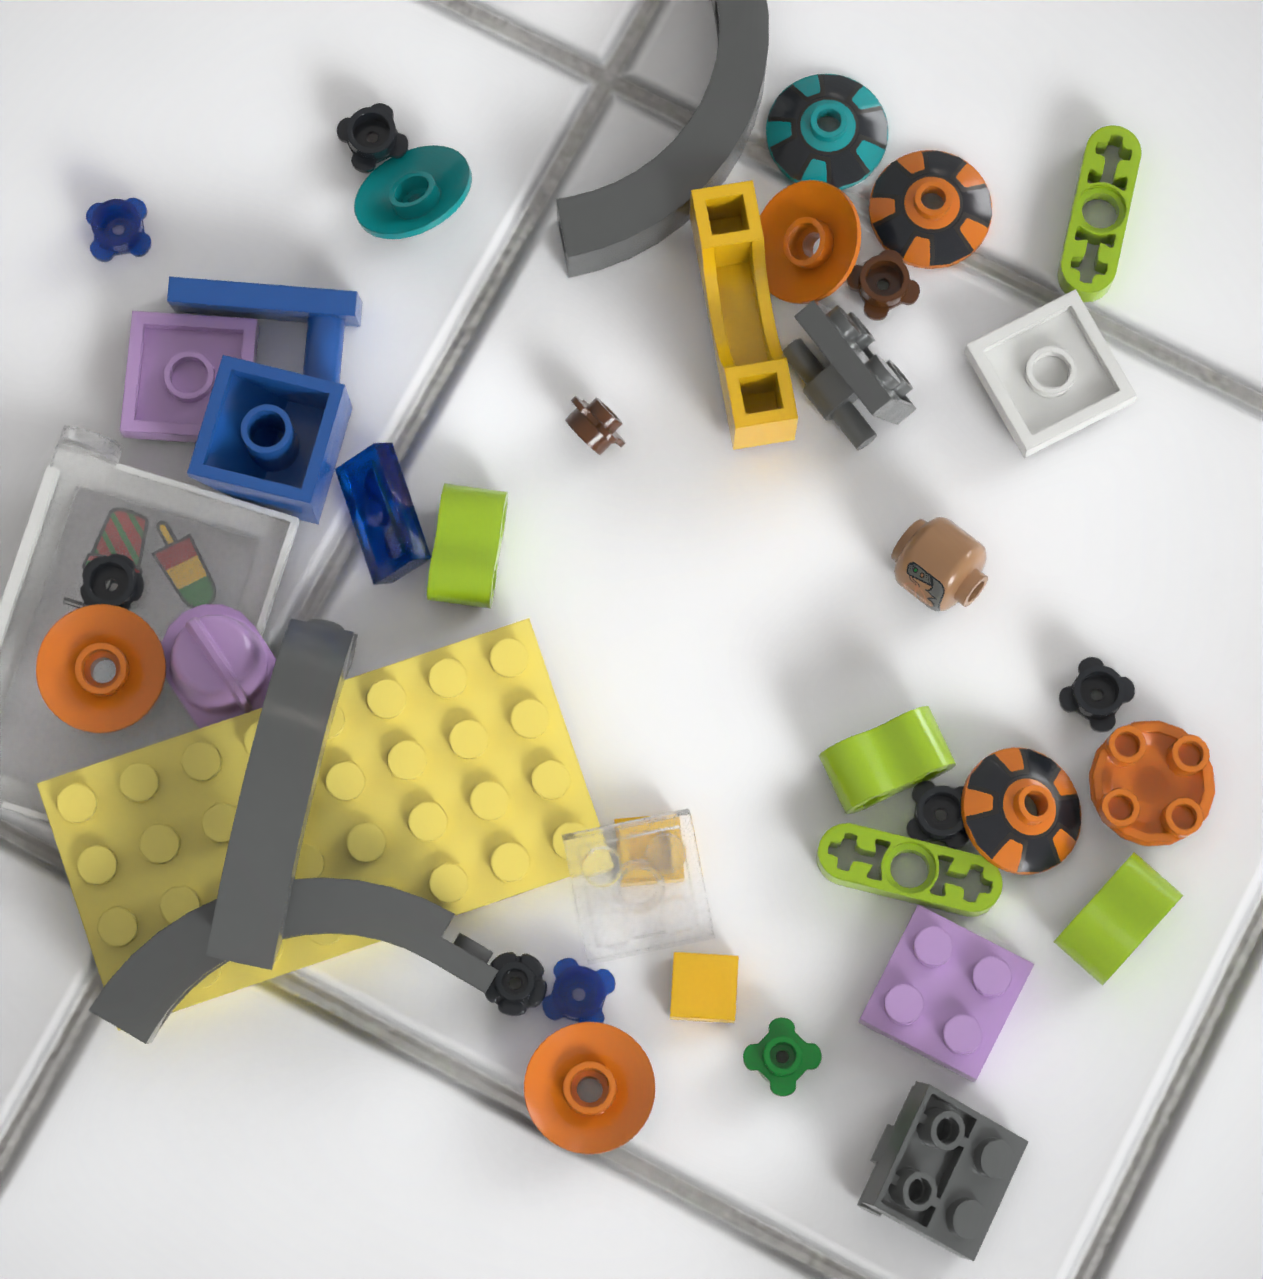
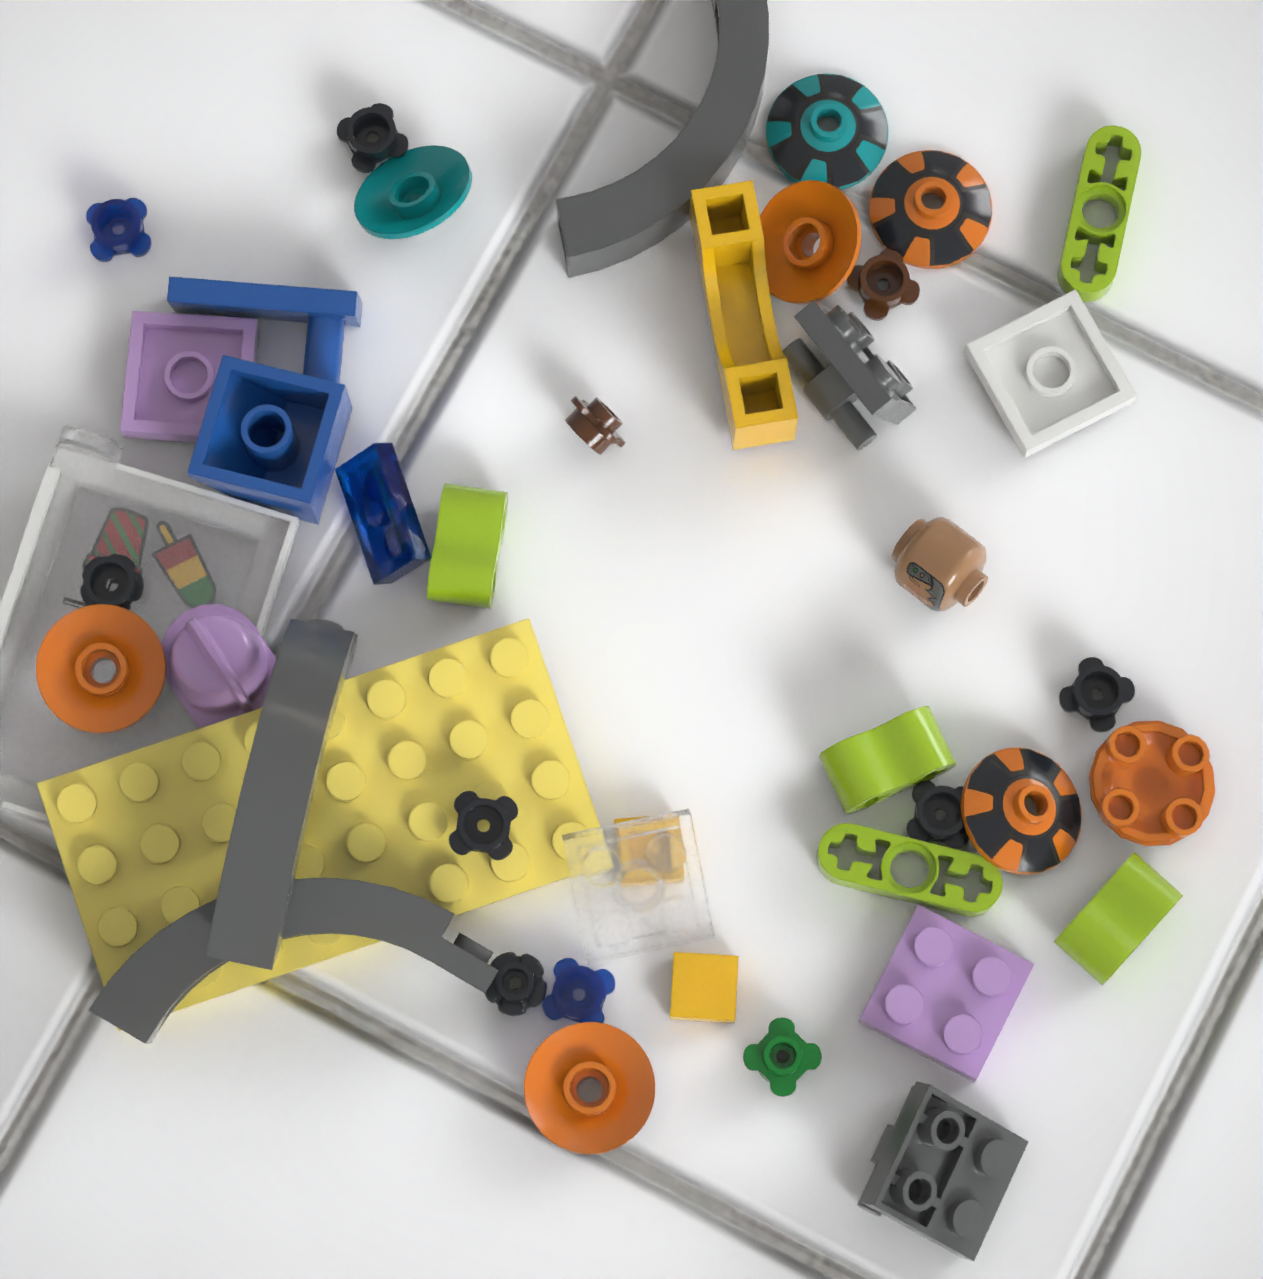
(472, 810): none -> black plate

